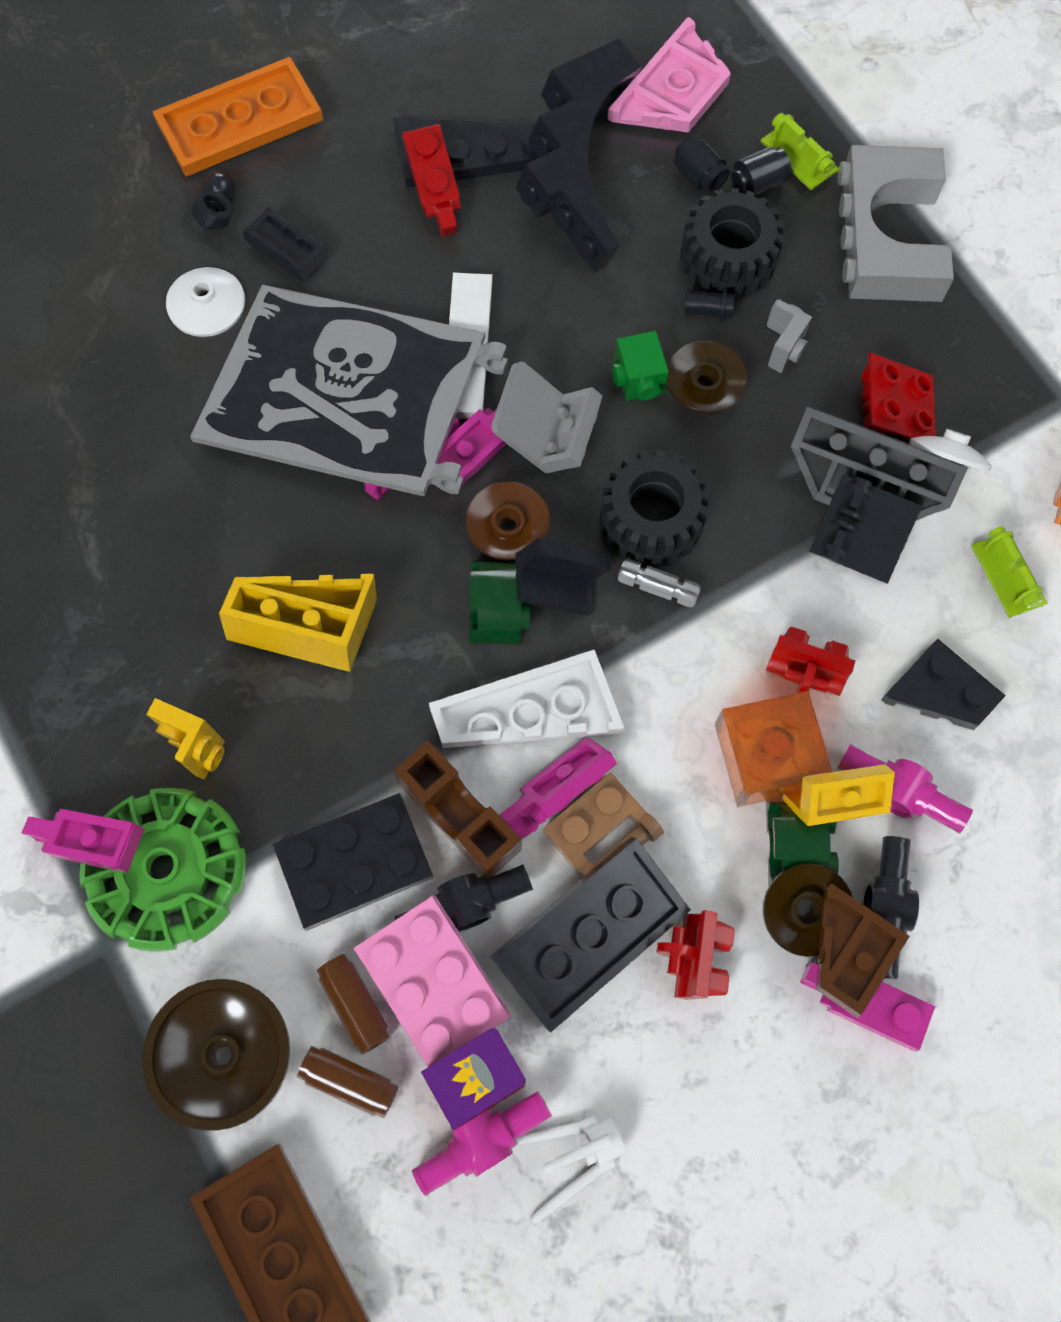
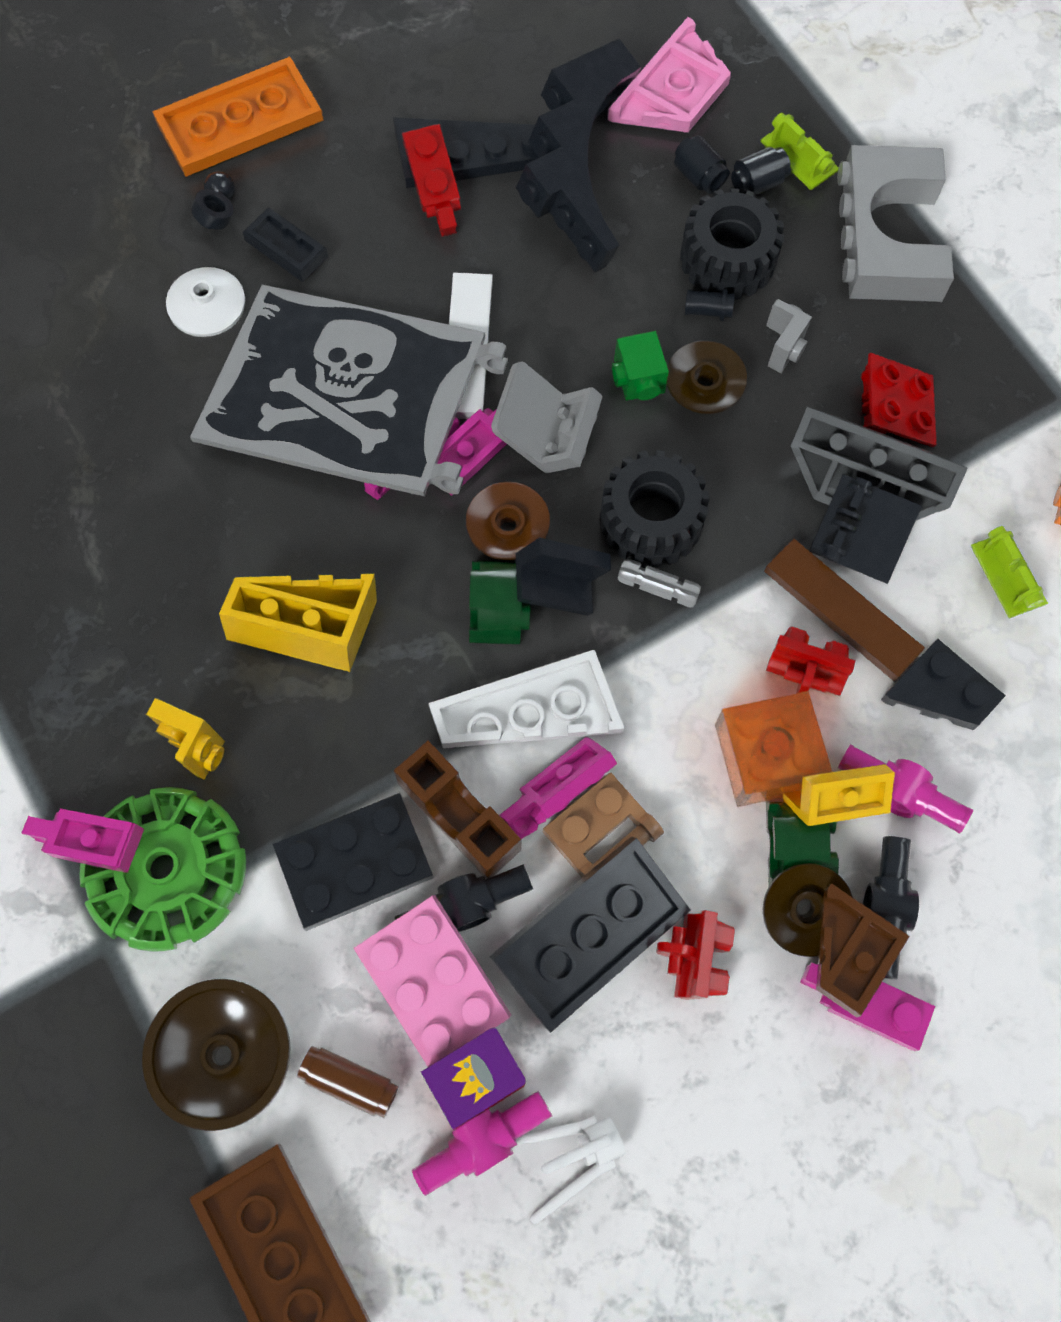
(353, 1003): reddish brown piece -> none
(844, 610): none -> reddish brown tile
(952, 447): white dish -> none

